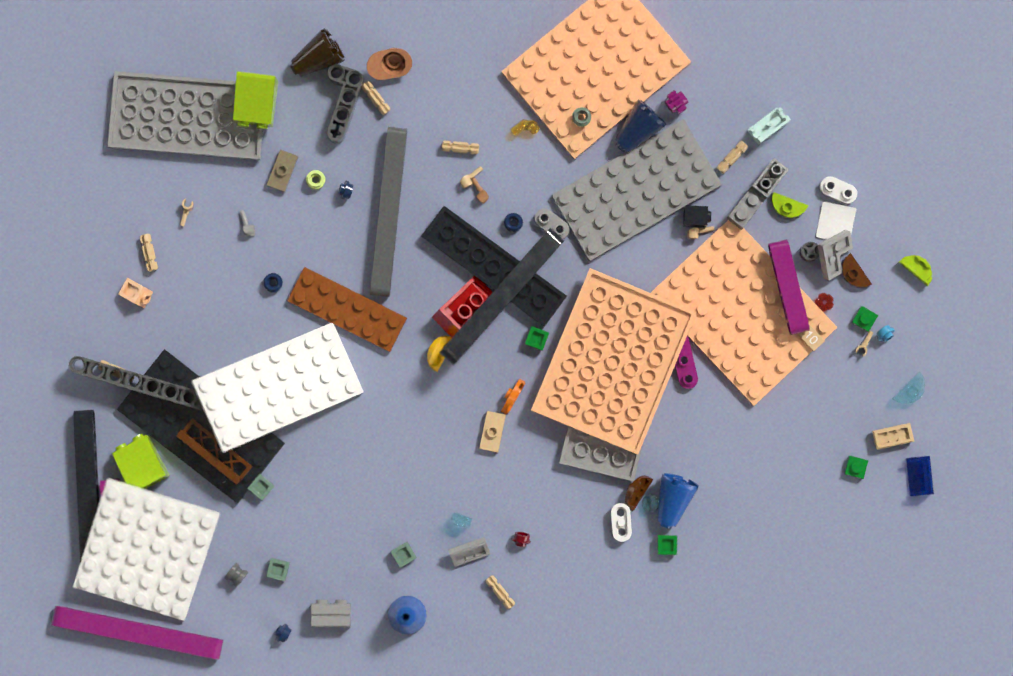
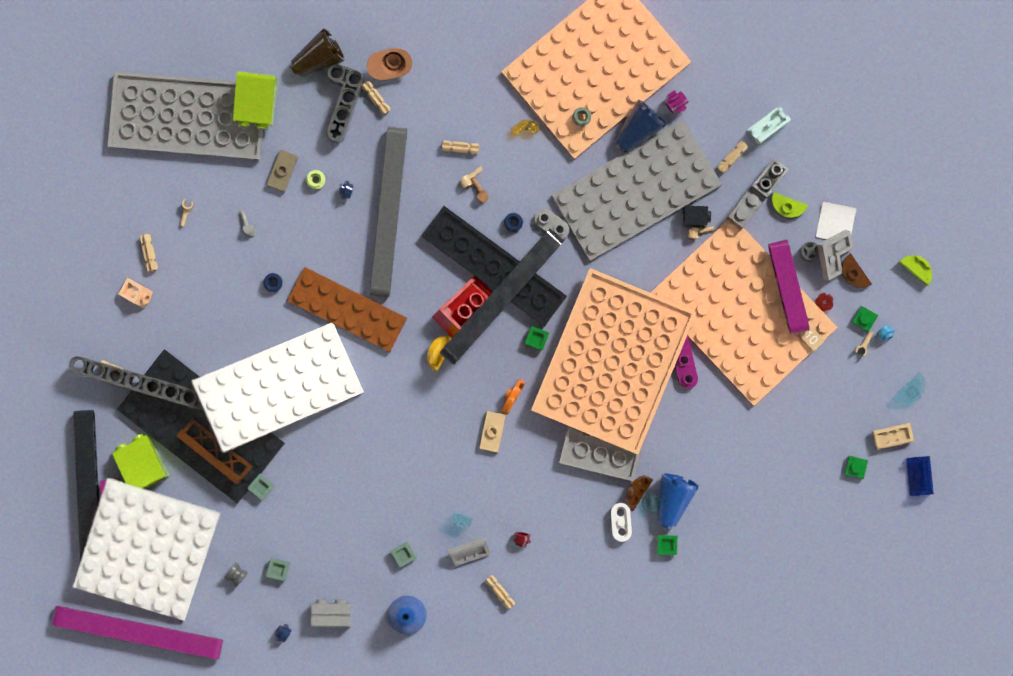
(838, 190): white plate -> none

